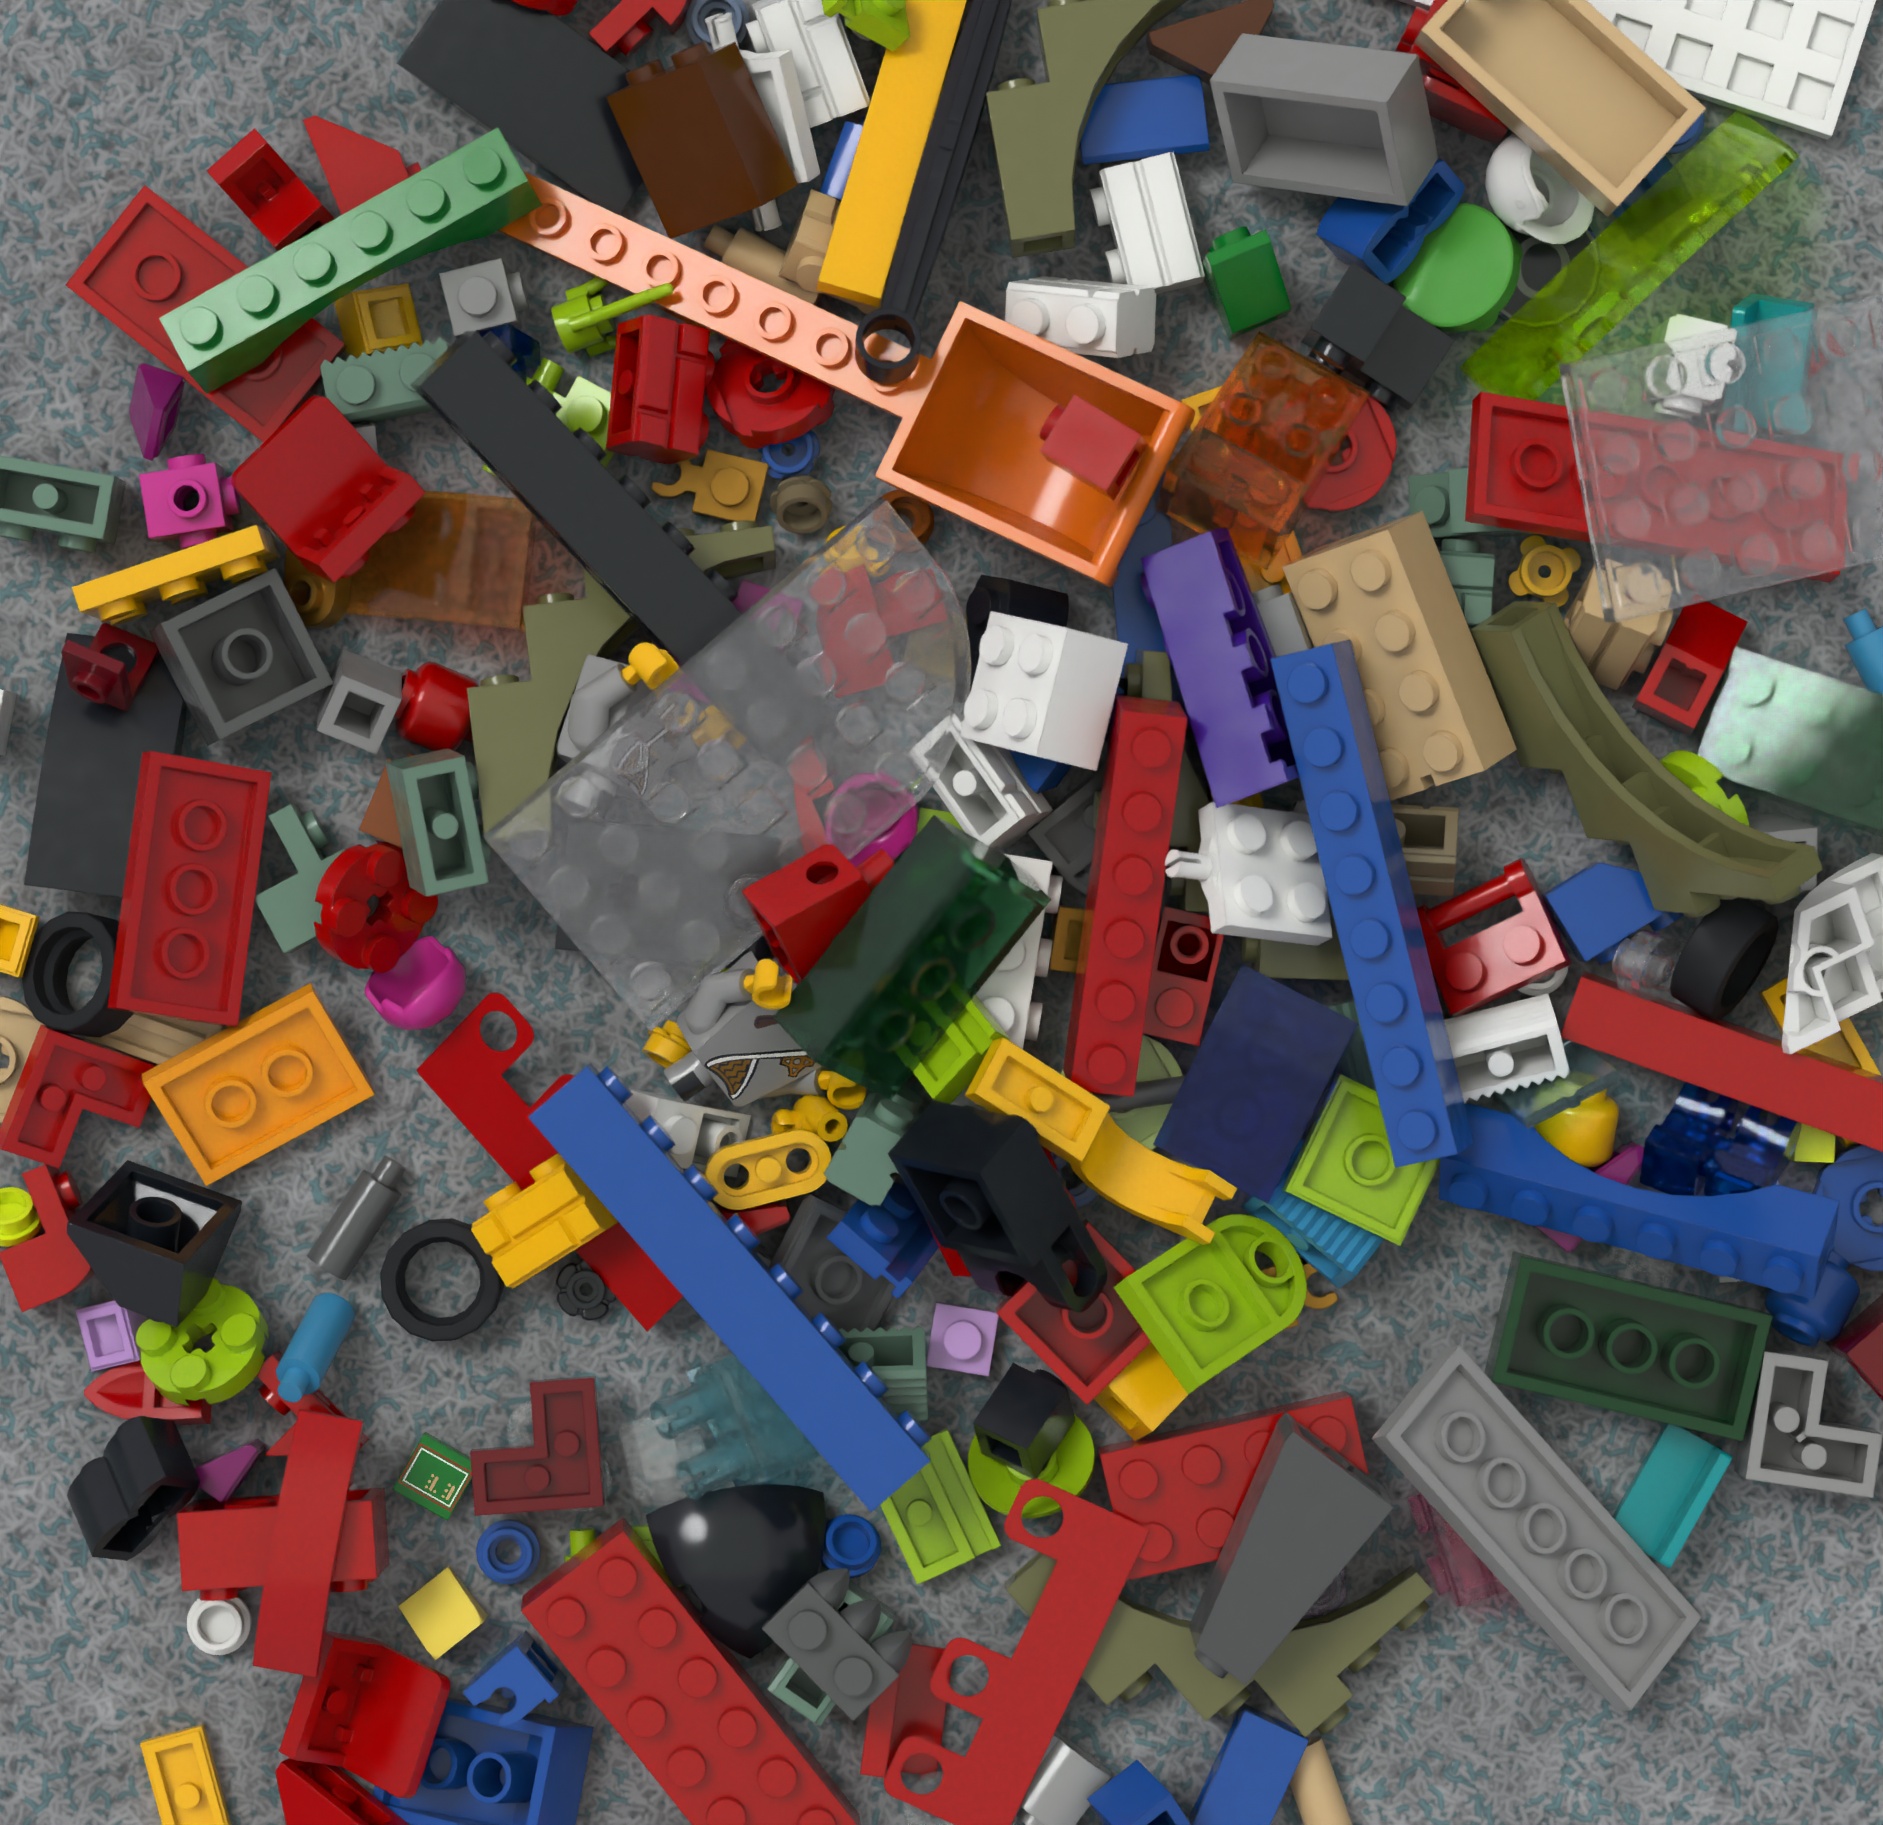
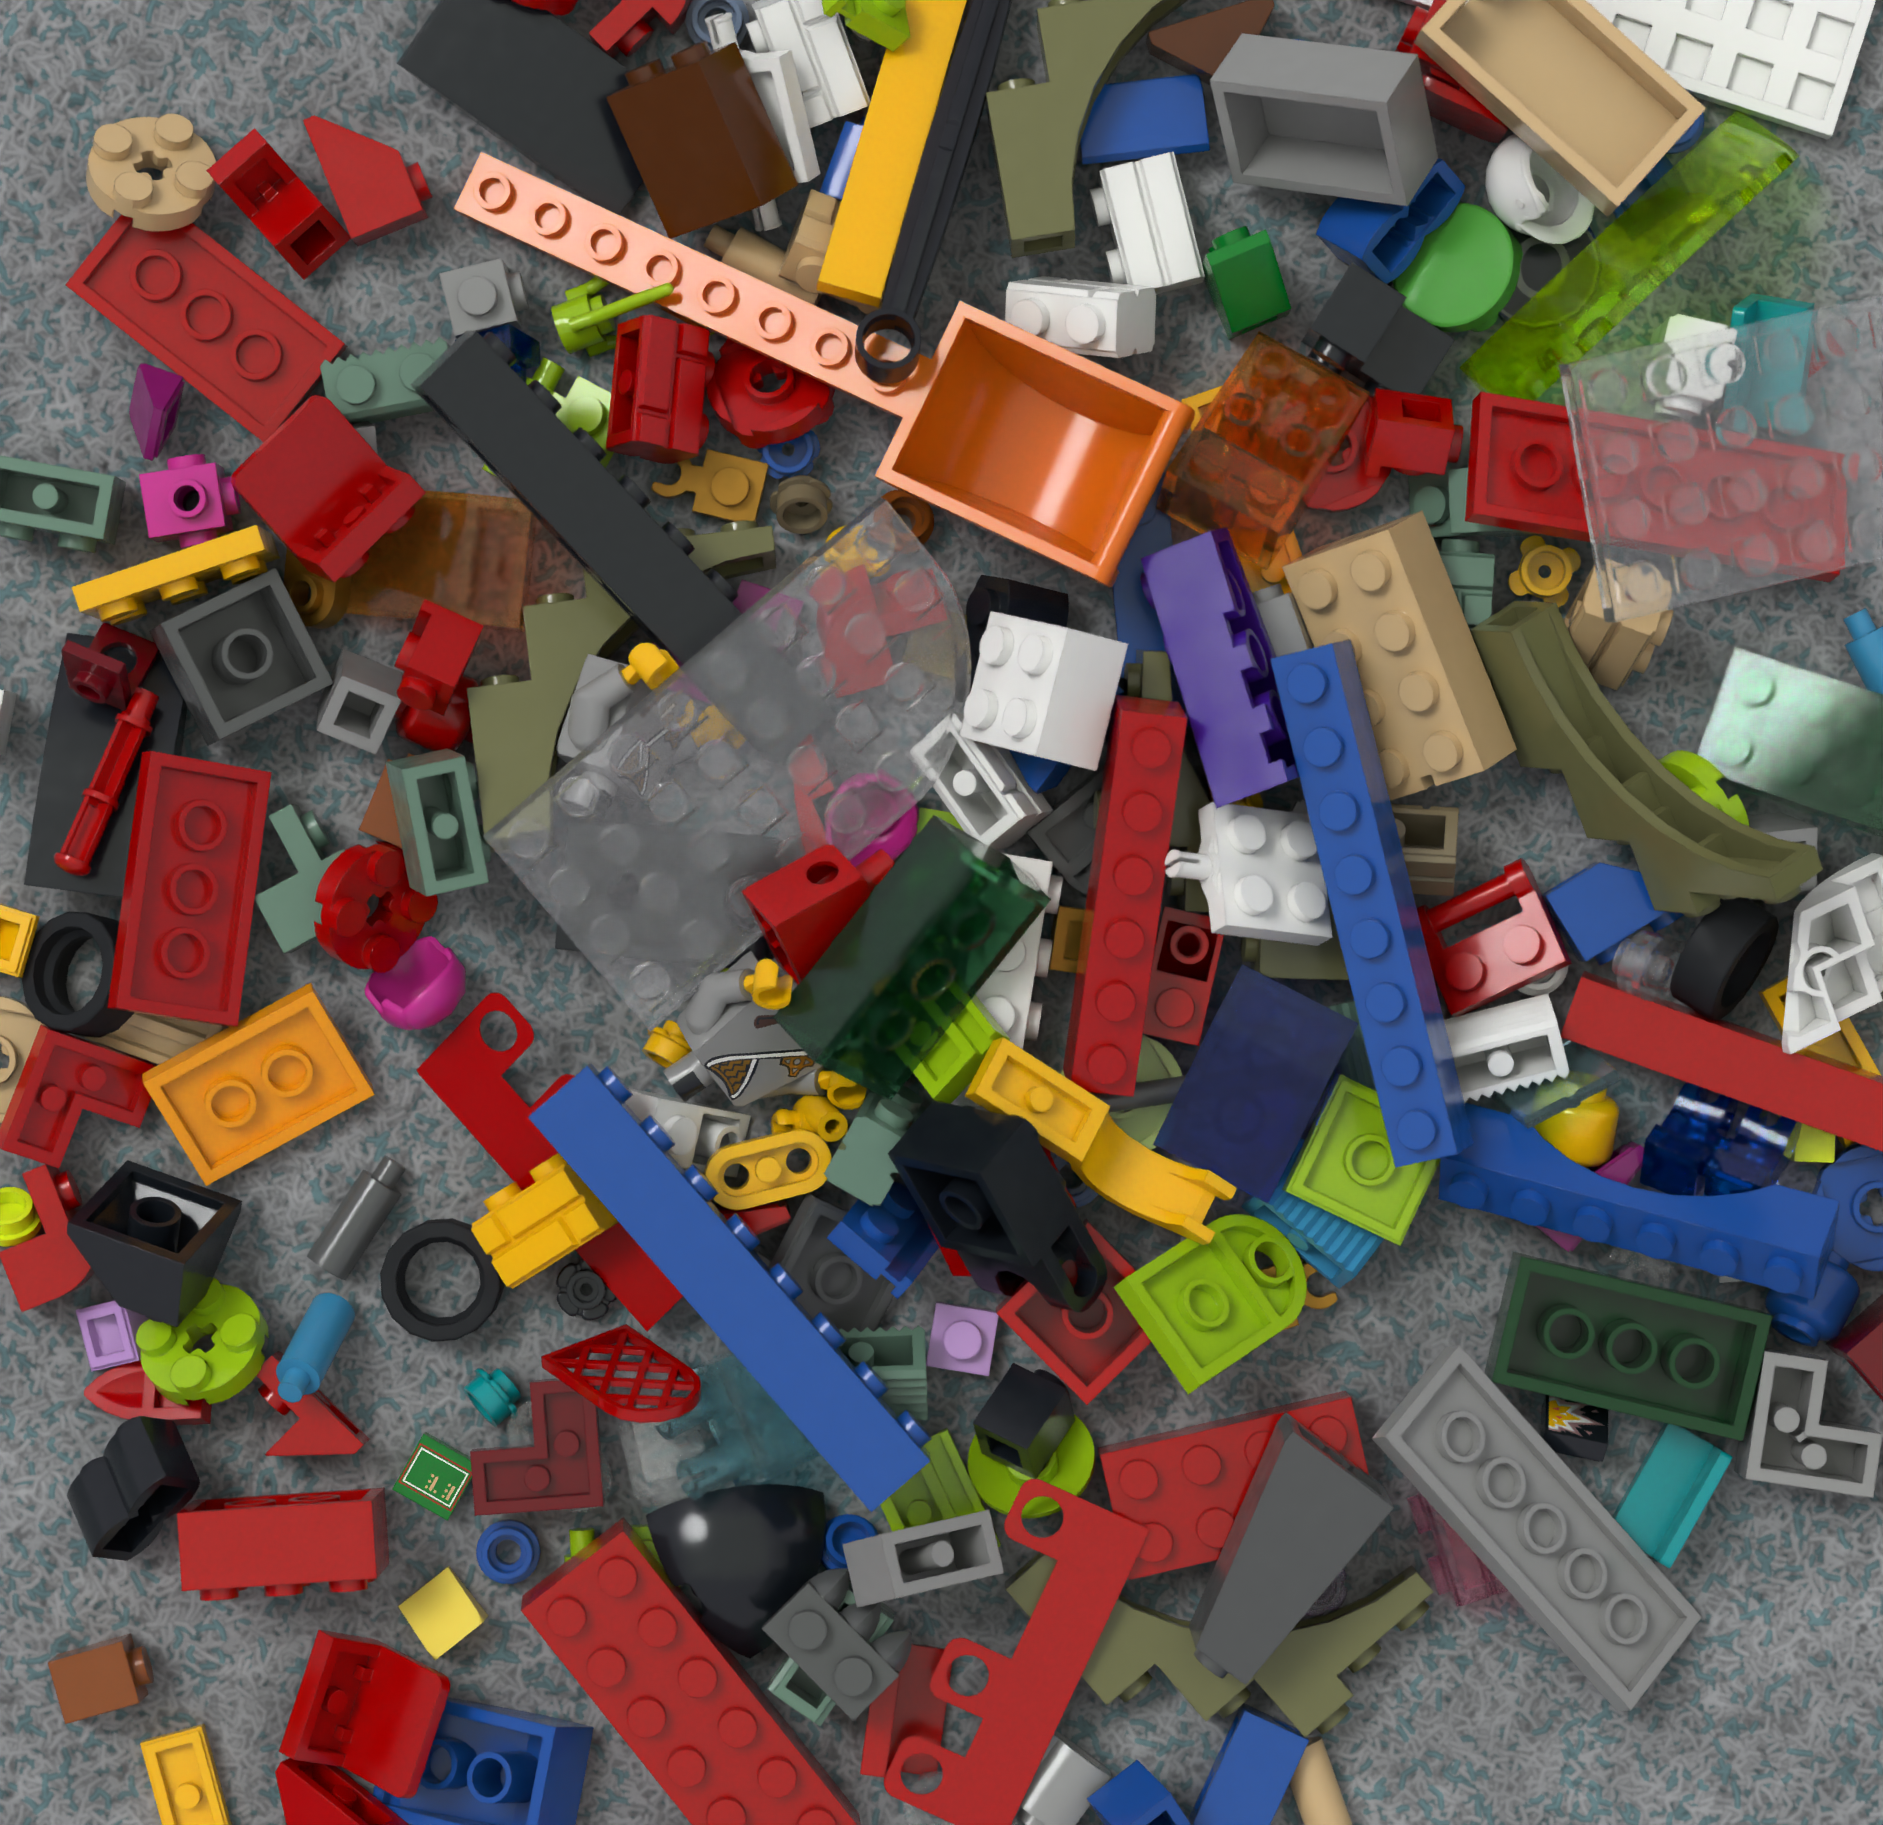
(100, 1677): none -> dark orange brick
(107, 784): none -> red piece
(151, 143): none -> tan plate
(219, 1625): white plate -> none
(226, 1472): magenta slope -> none
(260, 307): arch -> none
(306, 1542): red slope -> none
(378, 320): yellow slope -> none
(435, 657): none -> red brick
(493, 1395): none -> teal plate
(522, 1671): blue hinge -> none
(668, 1406): none -> red window
(923, 1558): none -> light grey brick
(1091, 446): red brick -> none
(1142, 1394): yellow brick -> none
(1411, 434): none -> red brick
(1574, 1428): none -> black tile
(1690, 665): red slope -> none

